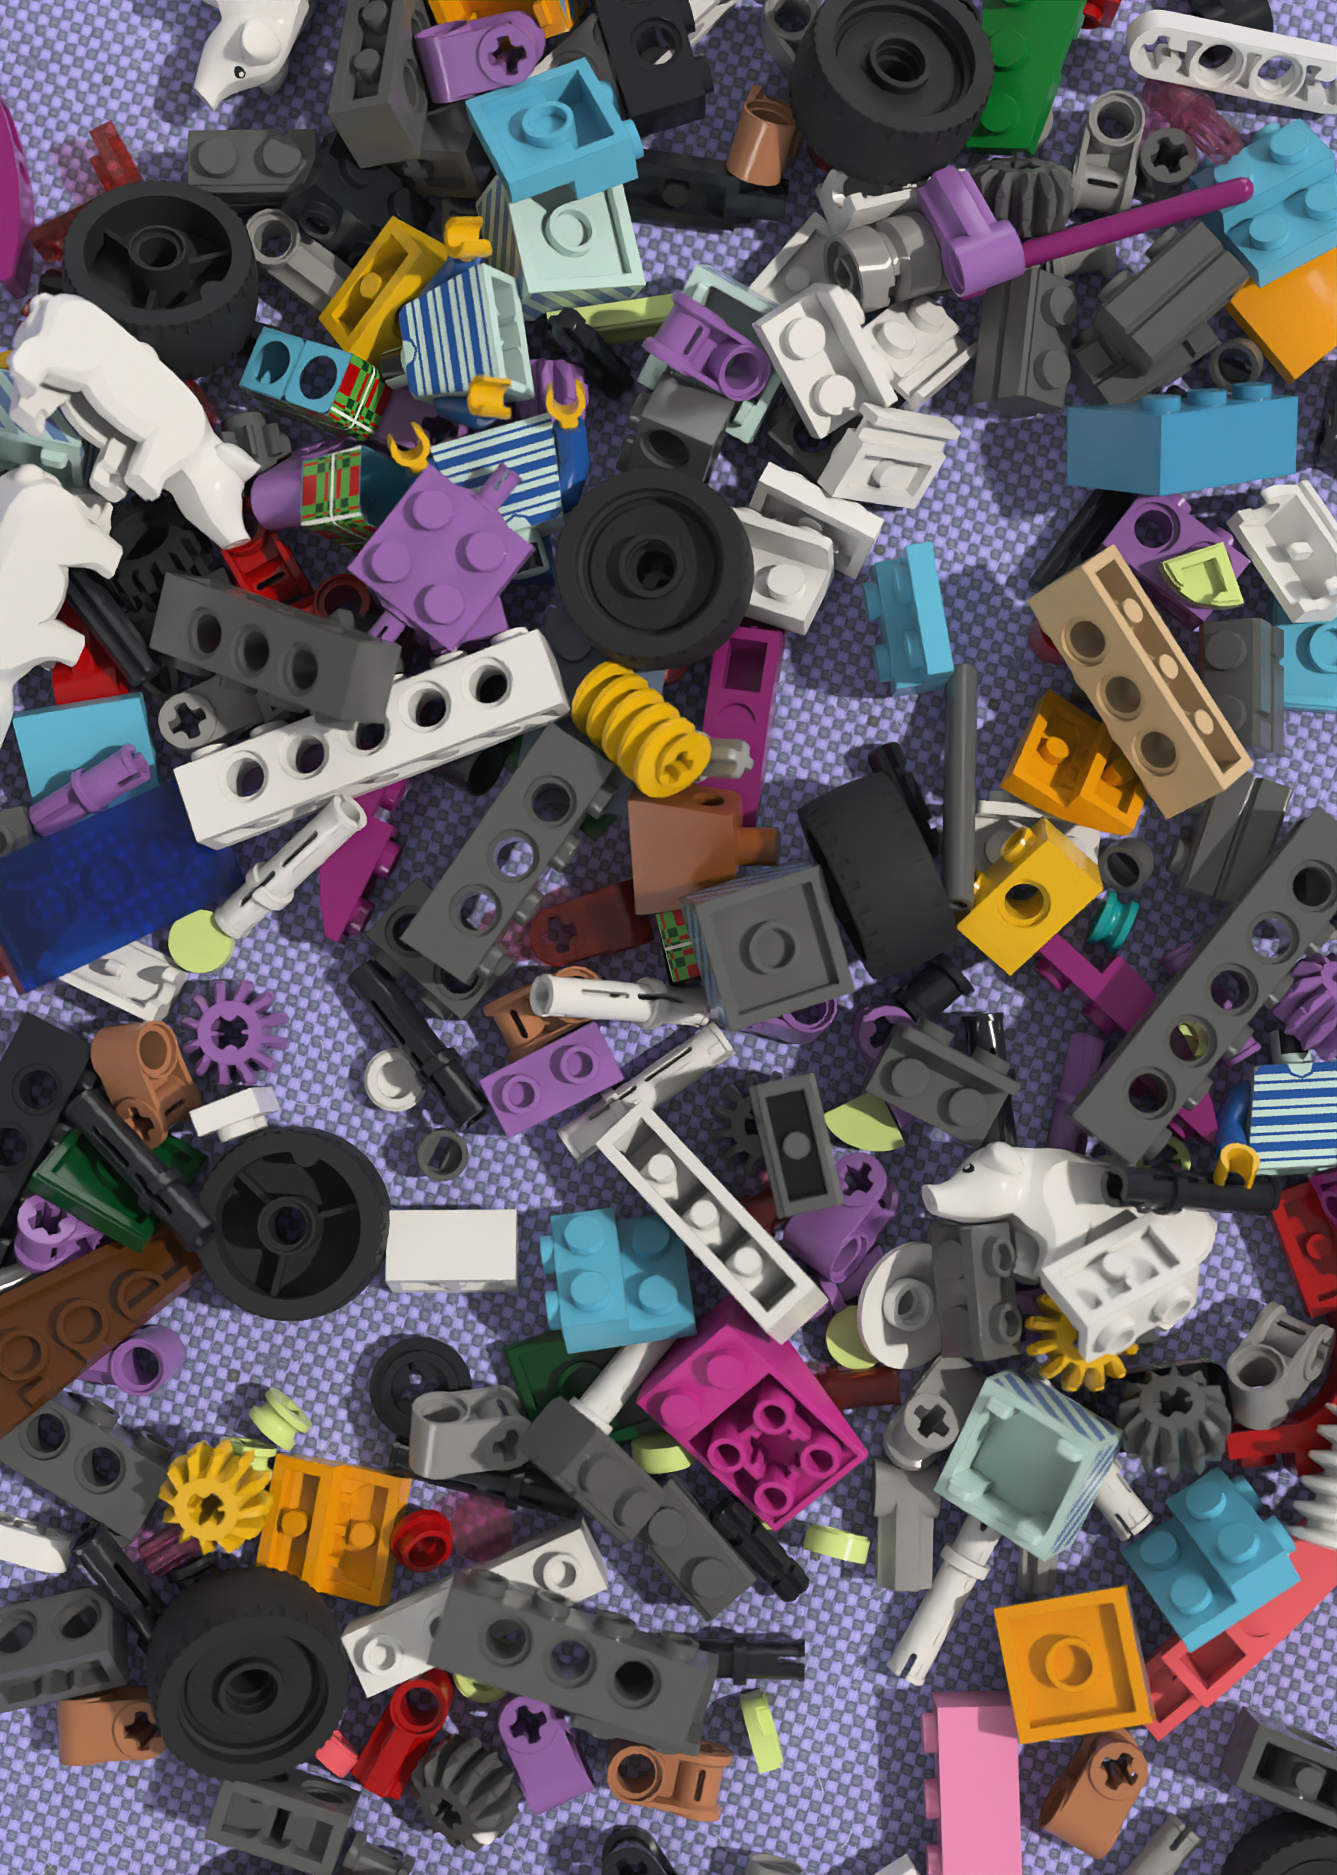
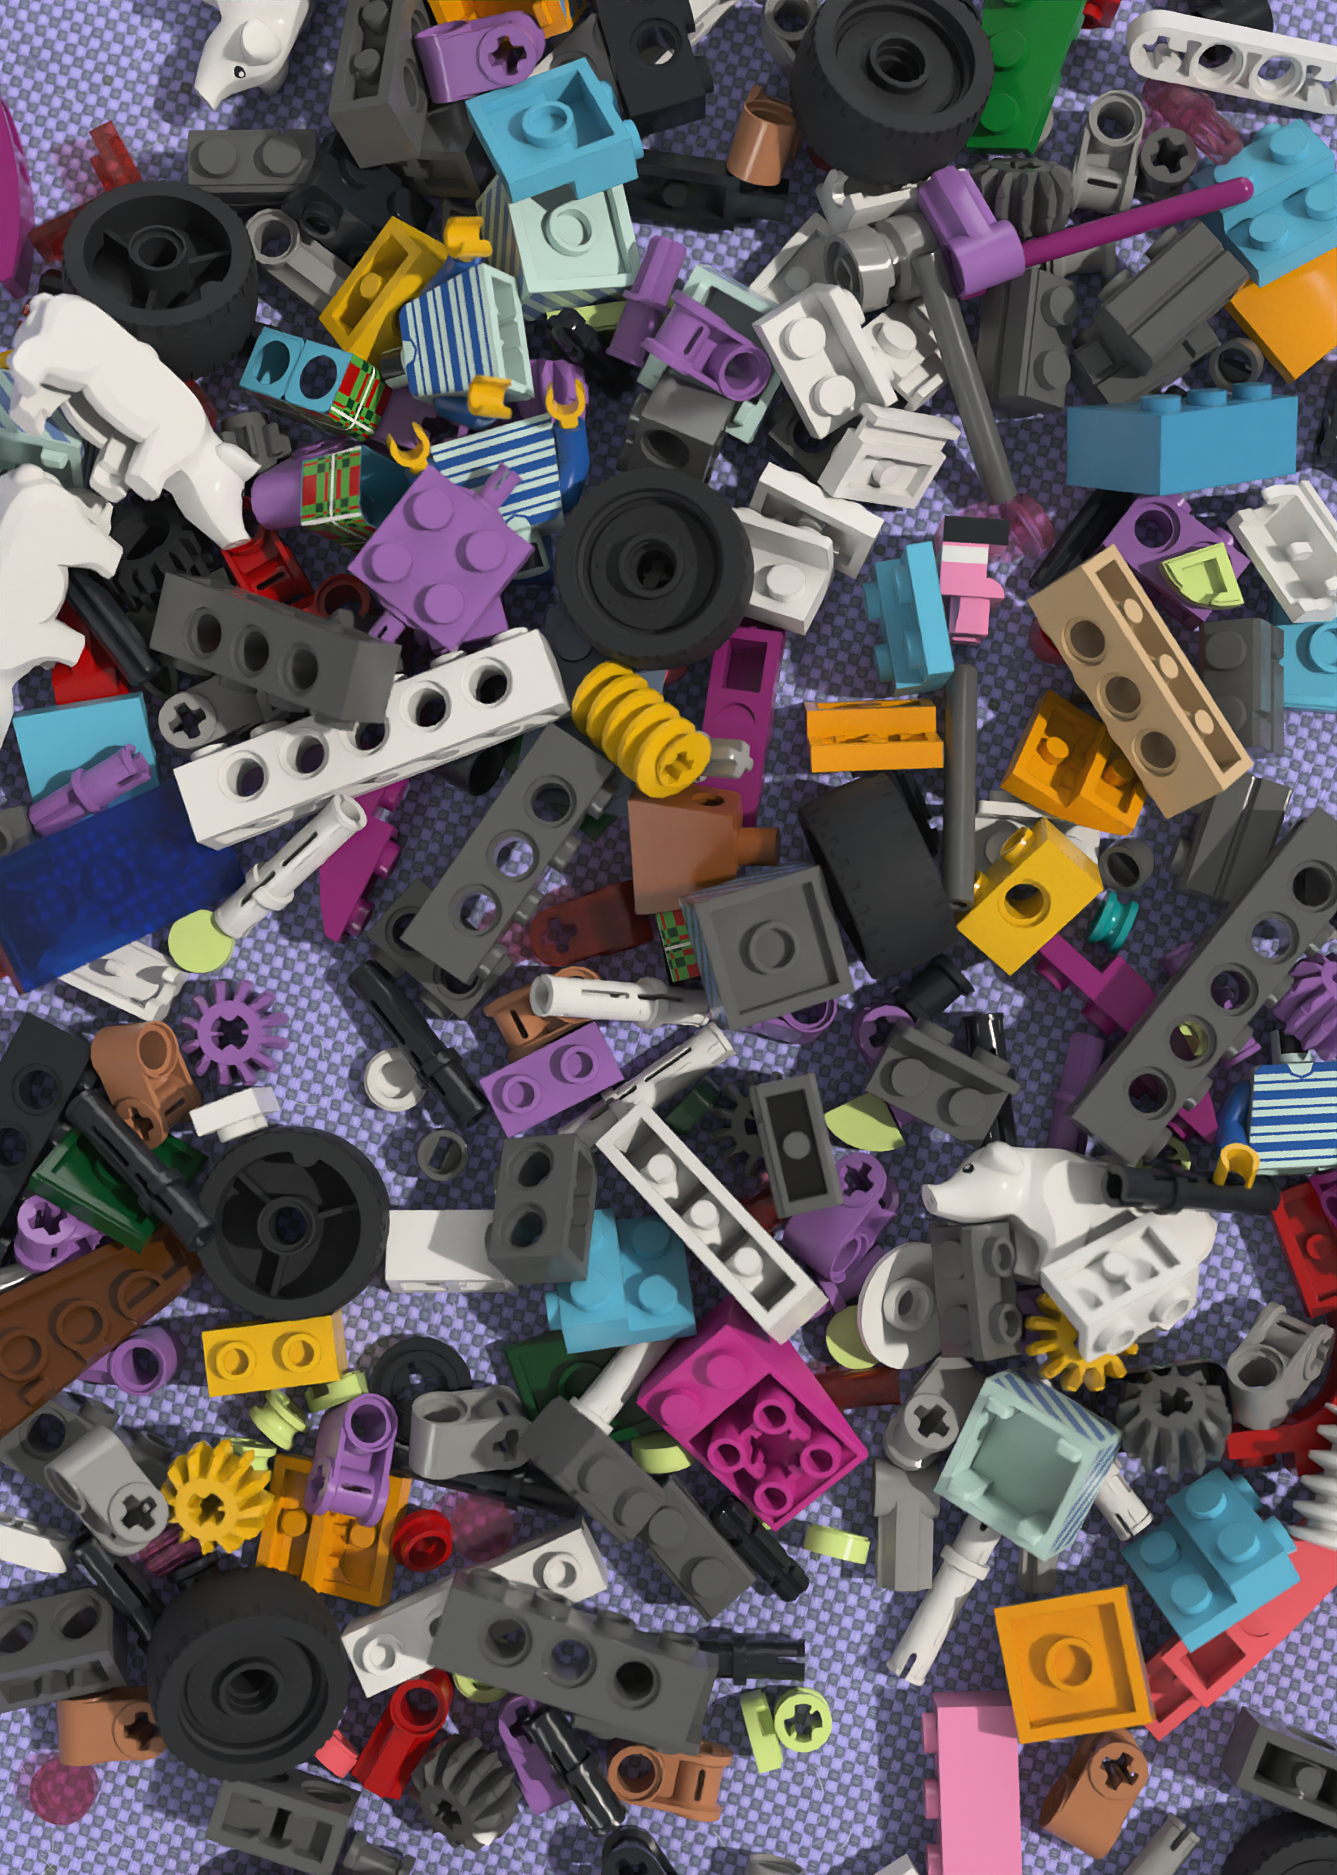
(63, 1792): none -> clear pink tile
(103, 1486): none -> light grey piece
(274, 1354): none -> yellow brick
(337, 1392): none -> yellowish green tile
(348, 1472): none -> medium lavender piece
(556, 1208): none -> dark grey brick
(575, 1769): none -> black pin
(647, 300): none -> medium lavender axle
(693, 1106): none -> dark green tile
(819, 1729): none -> yellowish green bush
(872, 735): none -> light orange slope
(961, 556): none -> bright pink hips
(964, 376): none -> dark grey piece
(1029, 525): none -> clear pink tile

